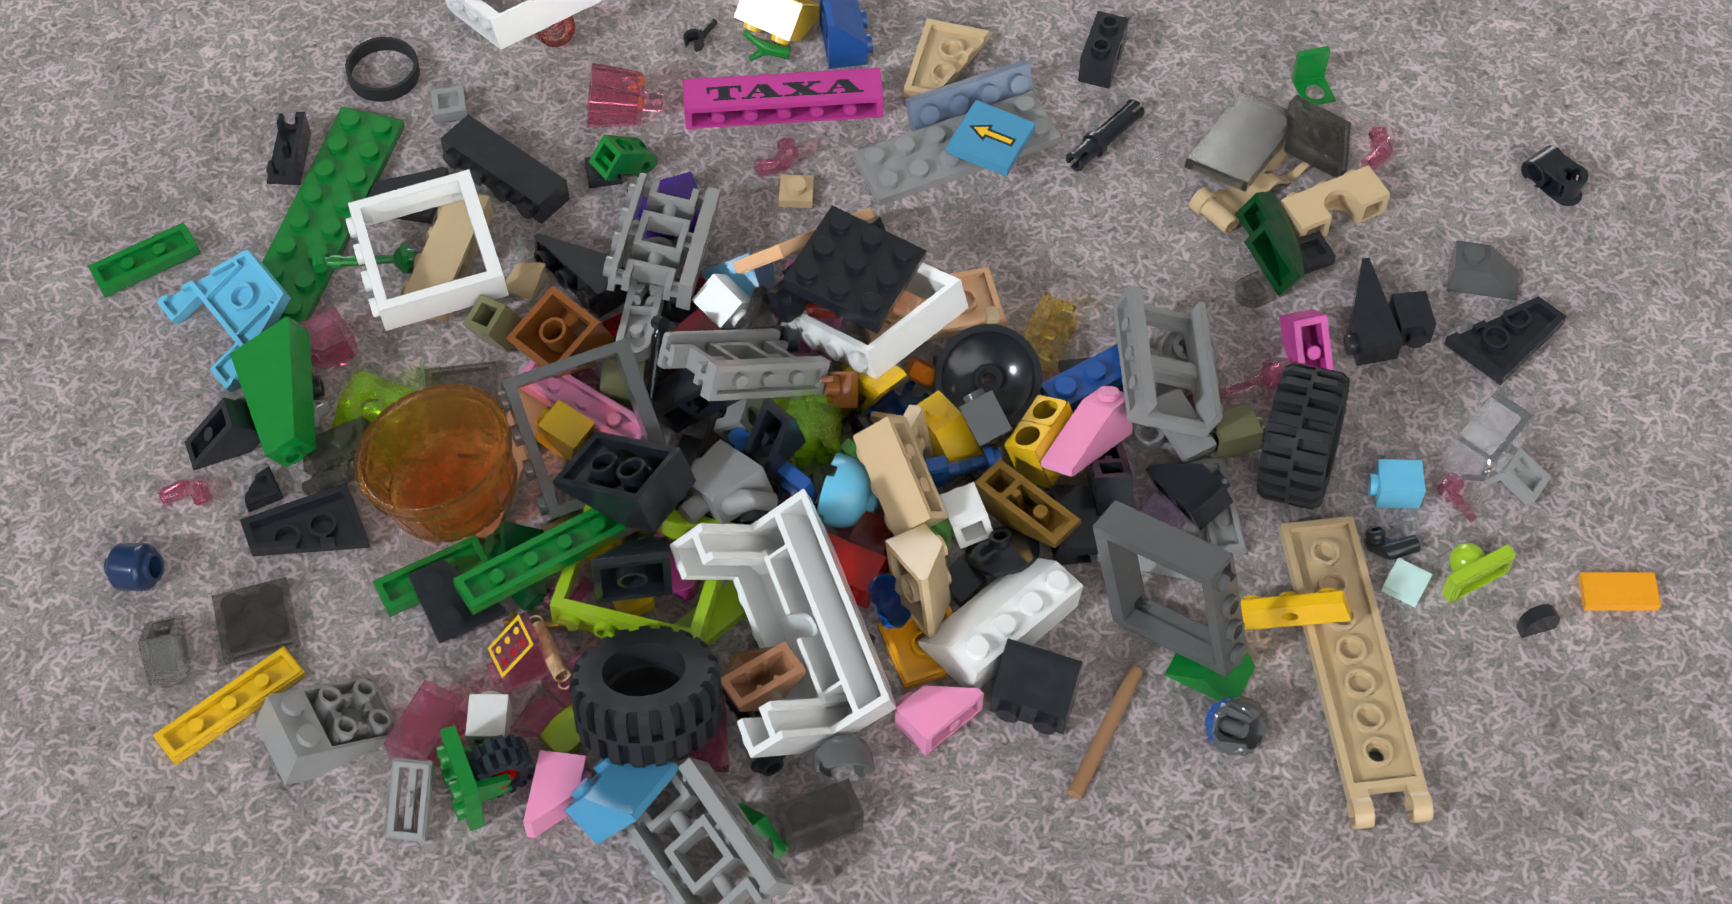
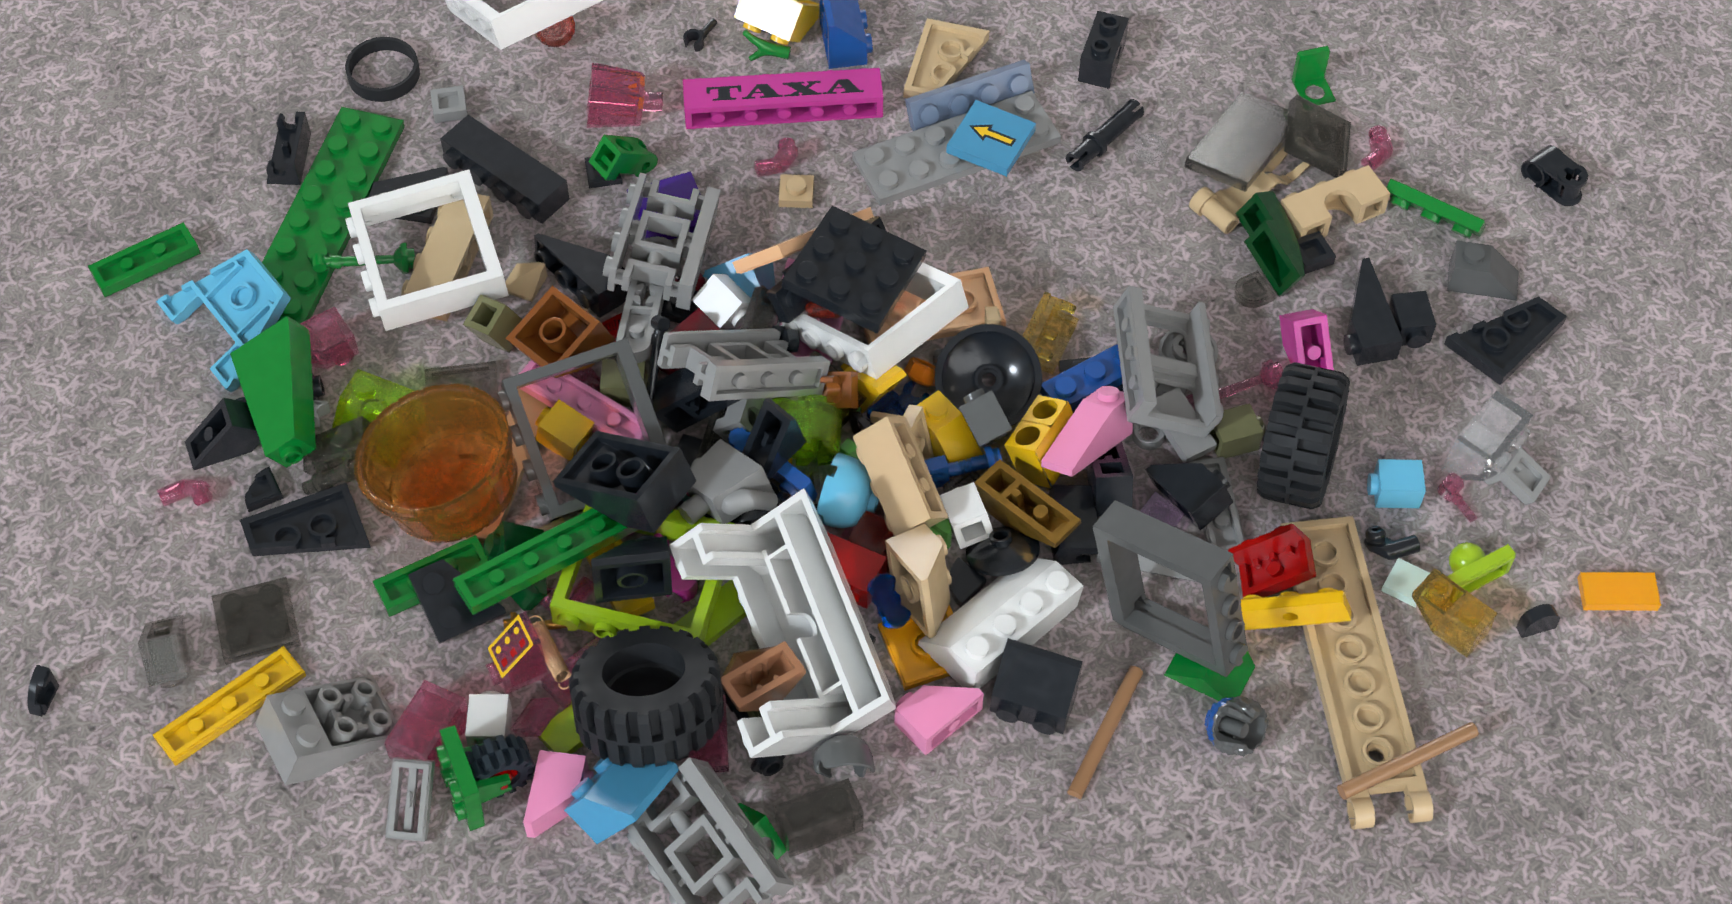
(41, 690): none -> black tile
(134, 566): dark blue head -> none
(1274, 561): none -> red bracket
(1407, 760): none -> medium nougat bar
(1435, 210): none -> green plate
(1453, 612): none -> clear yellow slope

